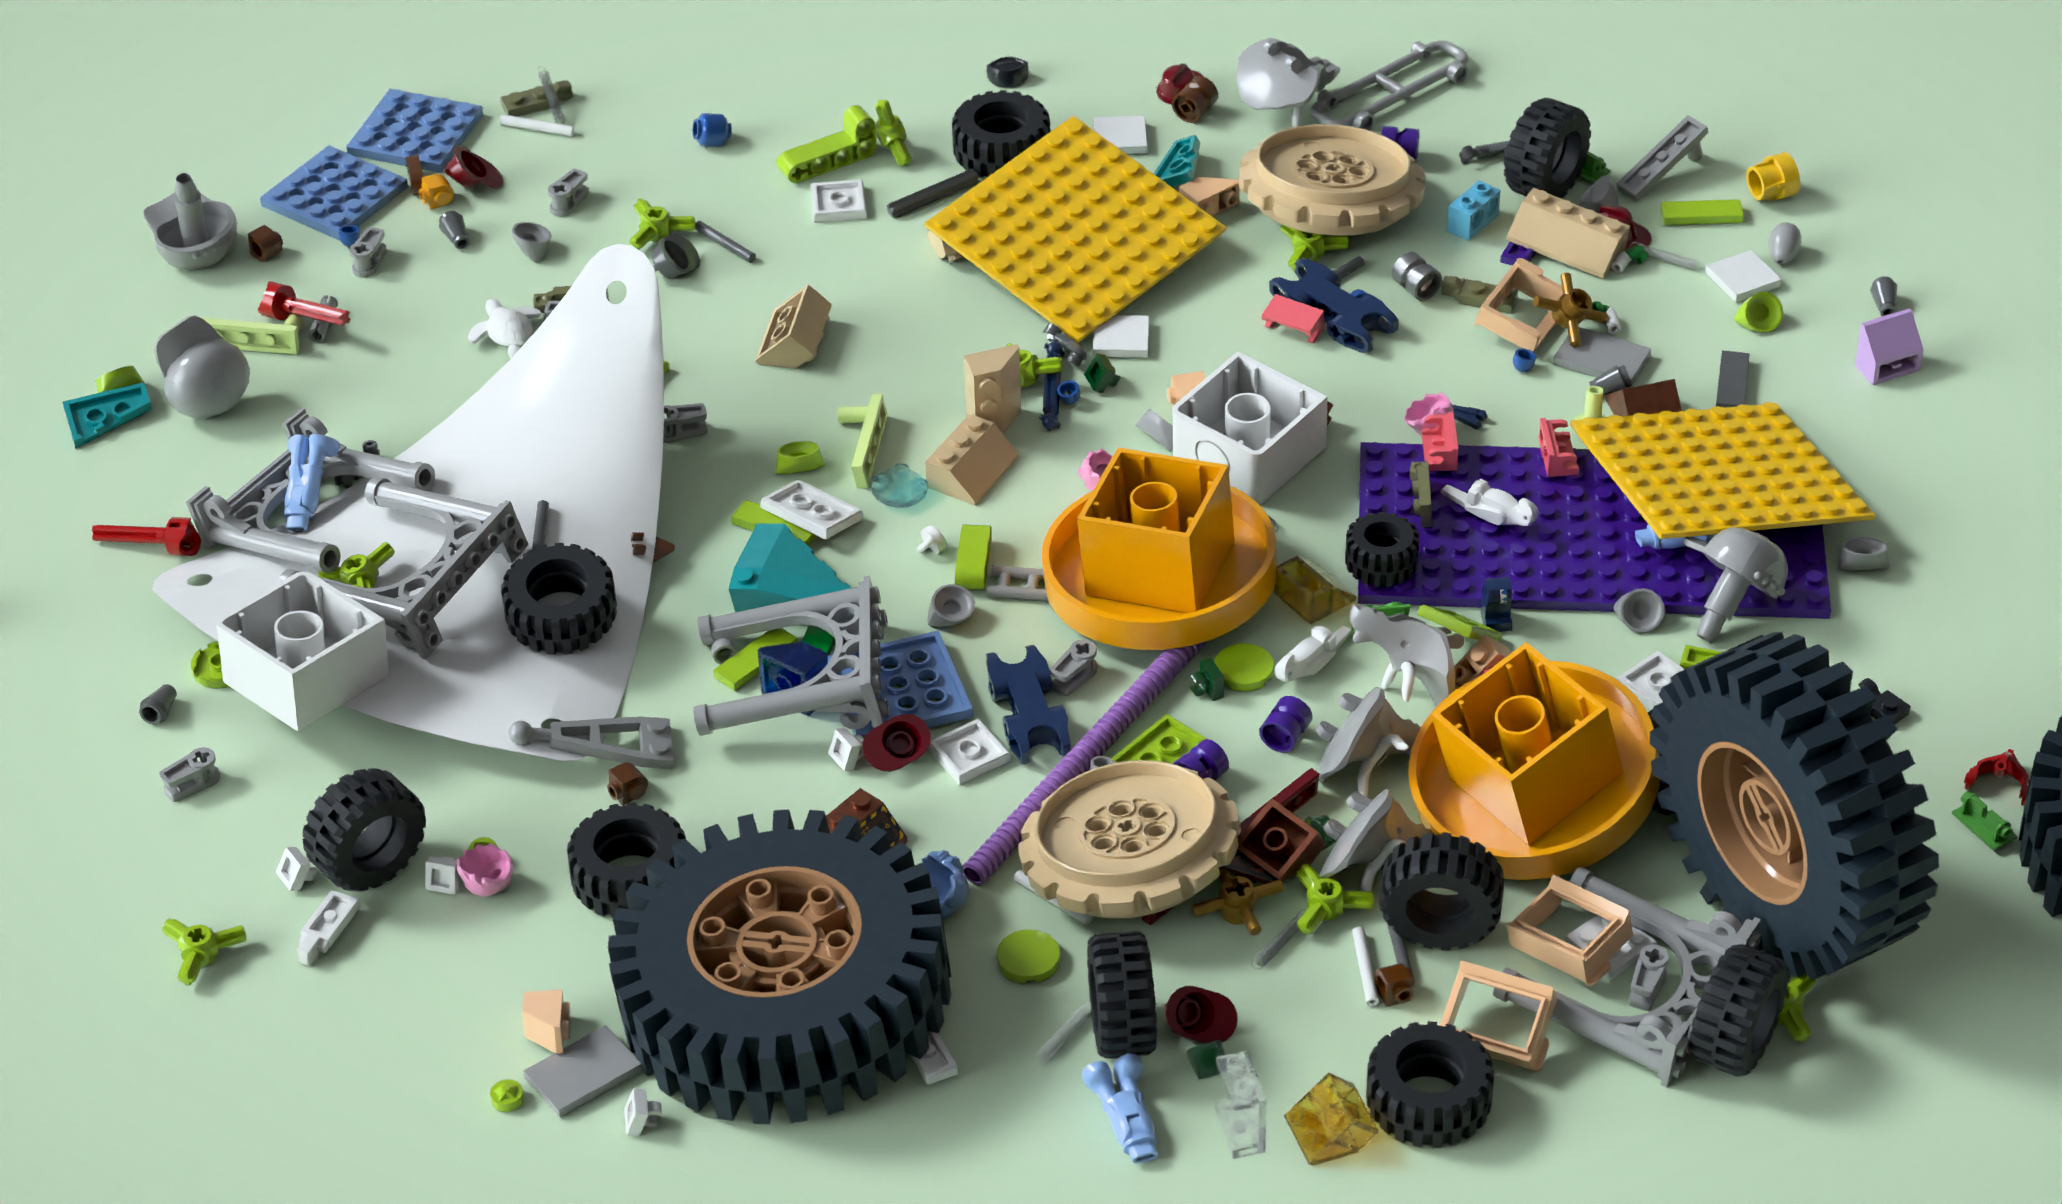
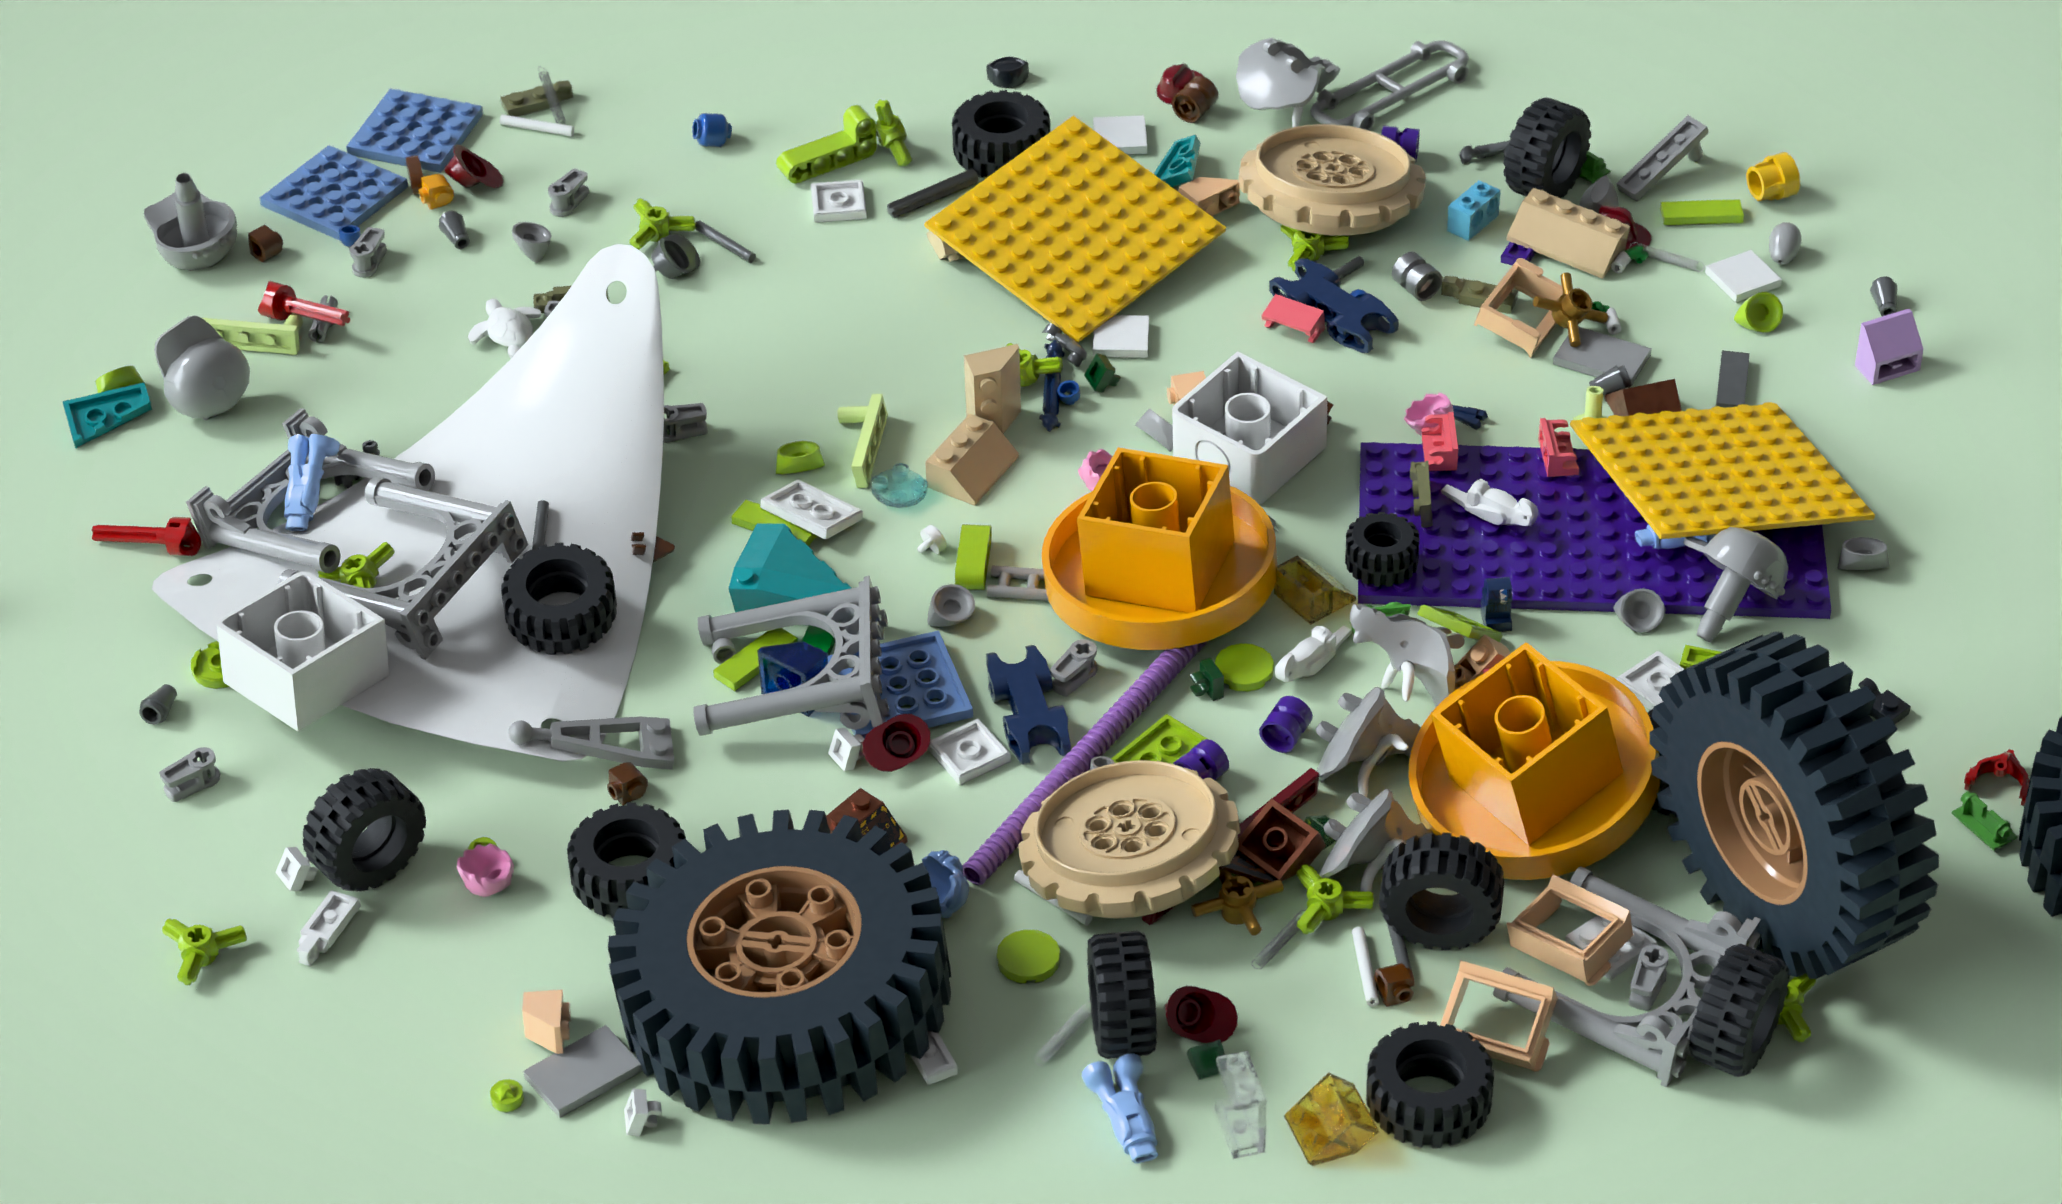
(442, 875): white tile -> none
(795, 330): tan slope -> none
(1524, 359): blue hinge -> none

